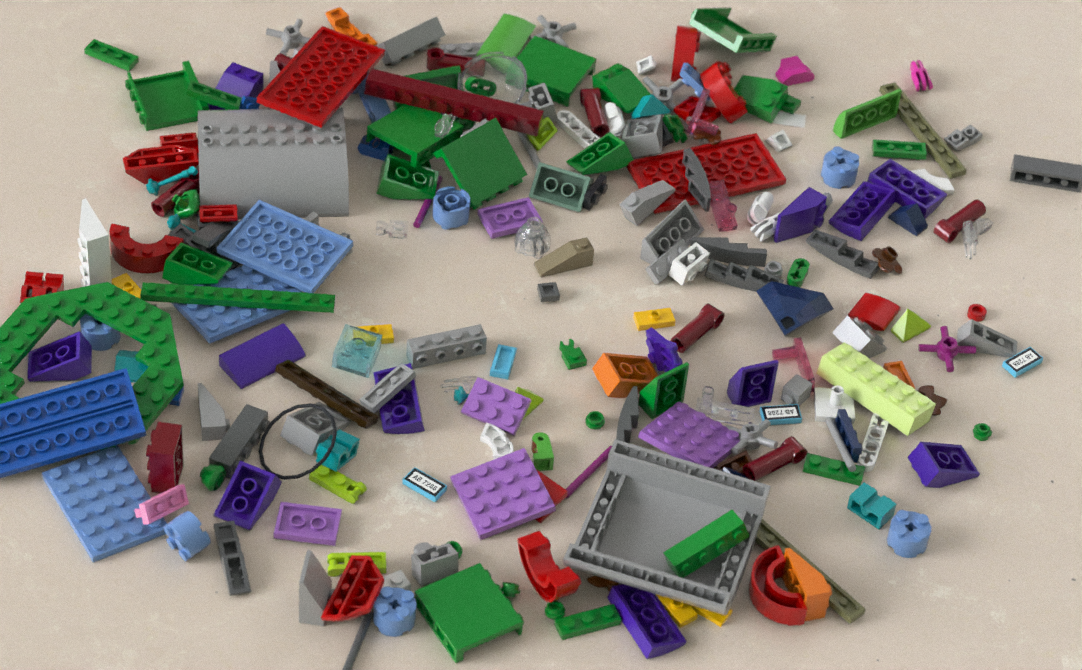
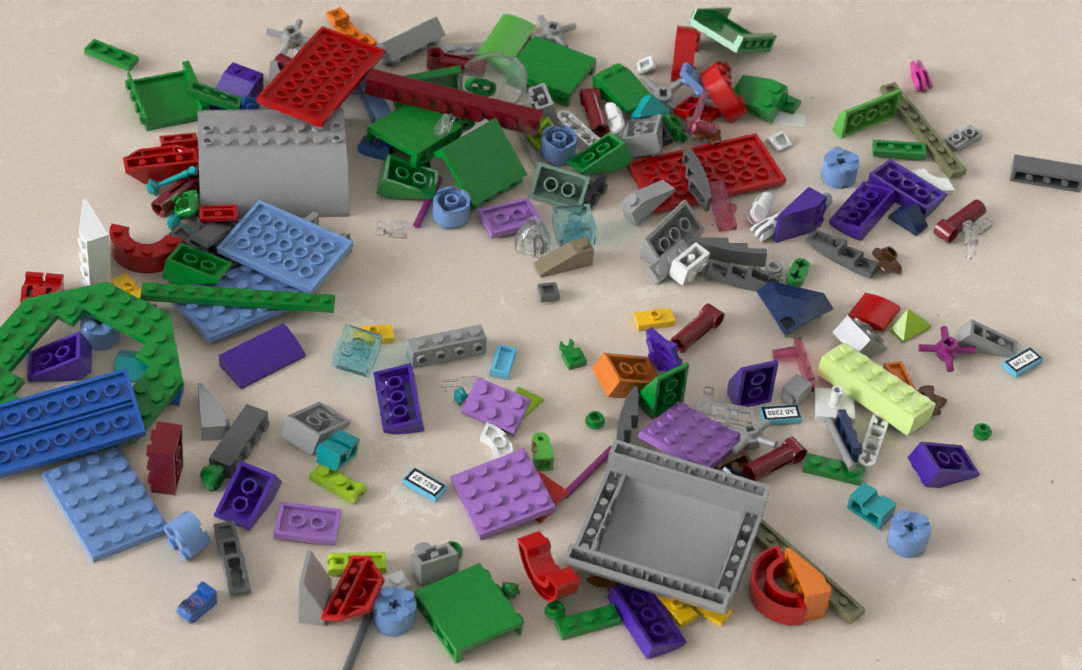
(162, 504): bright pink plate -> none
(198, 603): none -> blue leg
(320, 462): black piece -> none
(326, 393): dark brown plate -> none
(387, 387): light grey plate -> none
(558, 144): none -> medium blue brick
(573, 223): none -> clear light blue brick
(706, 544): green brick -> none
(793, 71): dark pink slope -> none
(976, 312): red tile -> none

